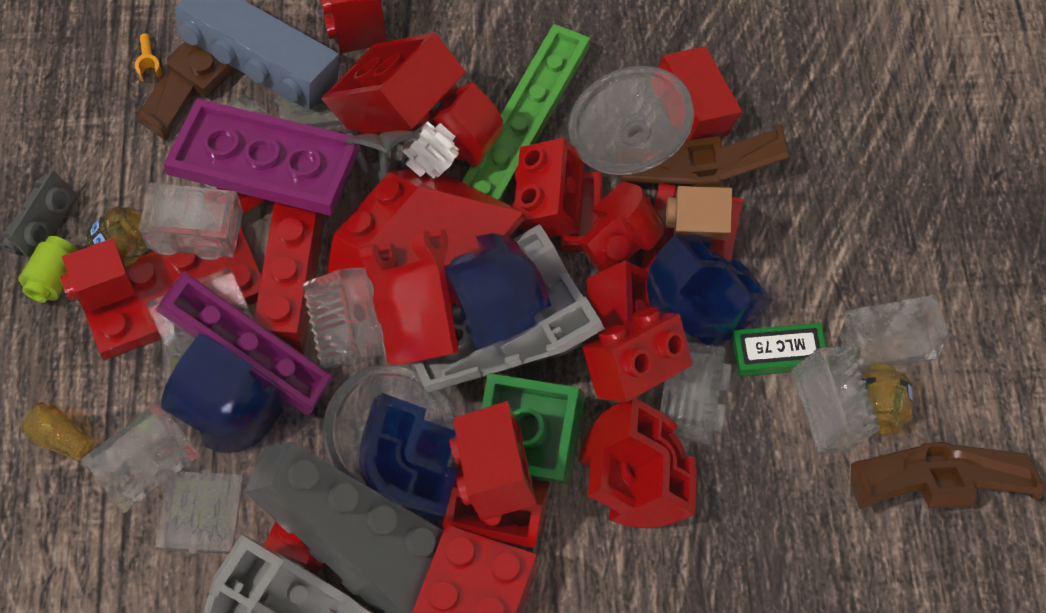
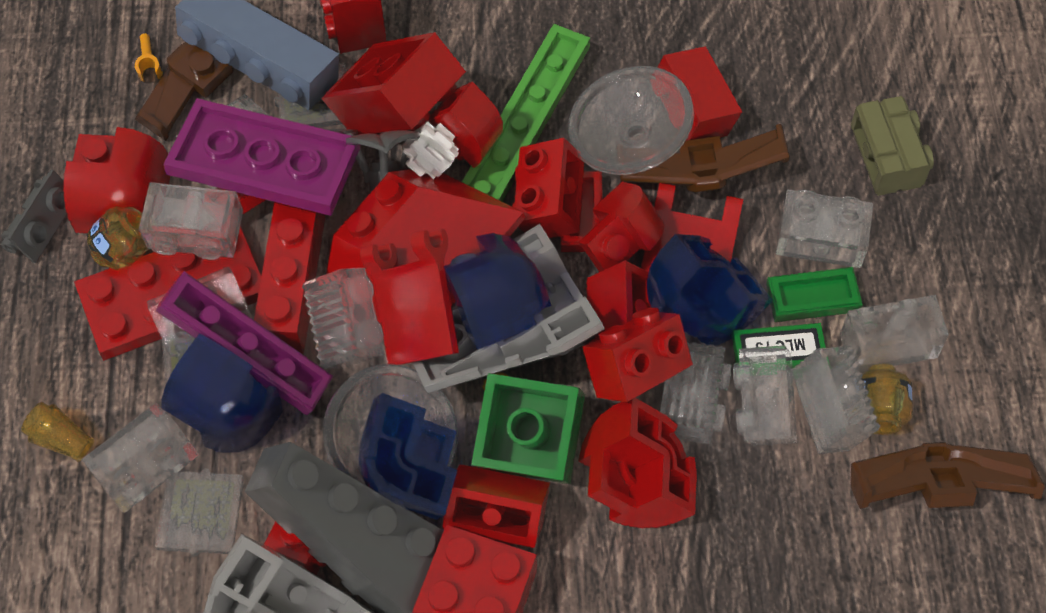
(43, 270): lime brick -> none
(96, 276): red brick -> none
(110, 174): none -> red brick
(492, 462): red brick -> none
(700, 212): medium nougat brick -> none
(767, 396): none -> clear brick
(813, 294): none -> green tile
(824, 228): none -> clear brick
(891, 145): none -> olive brick

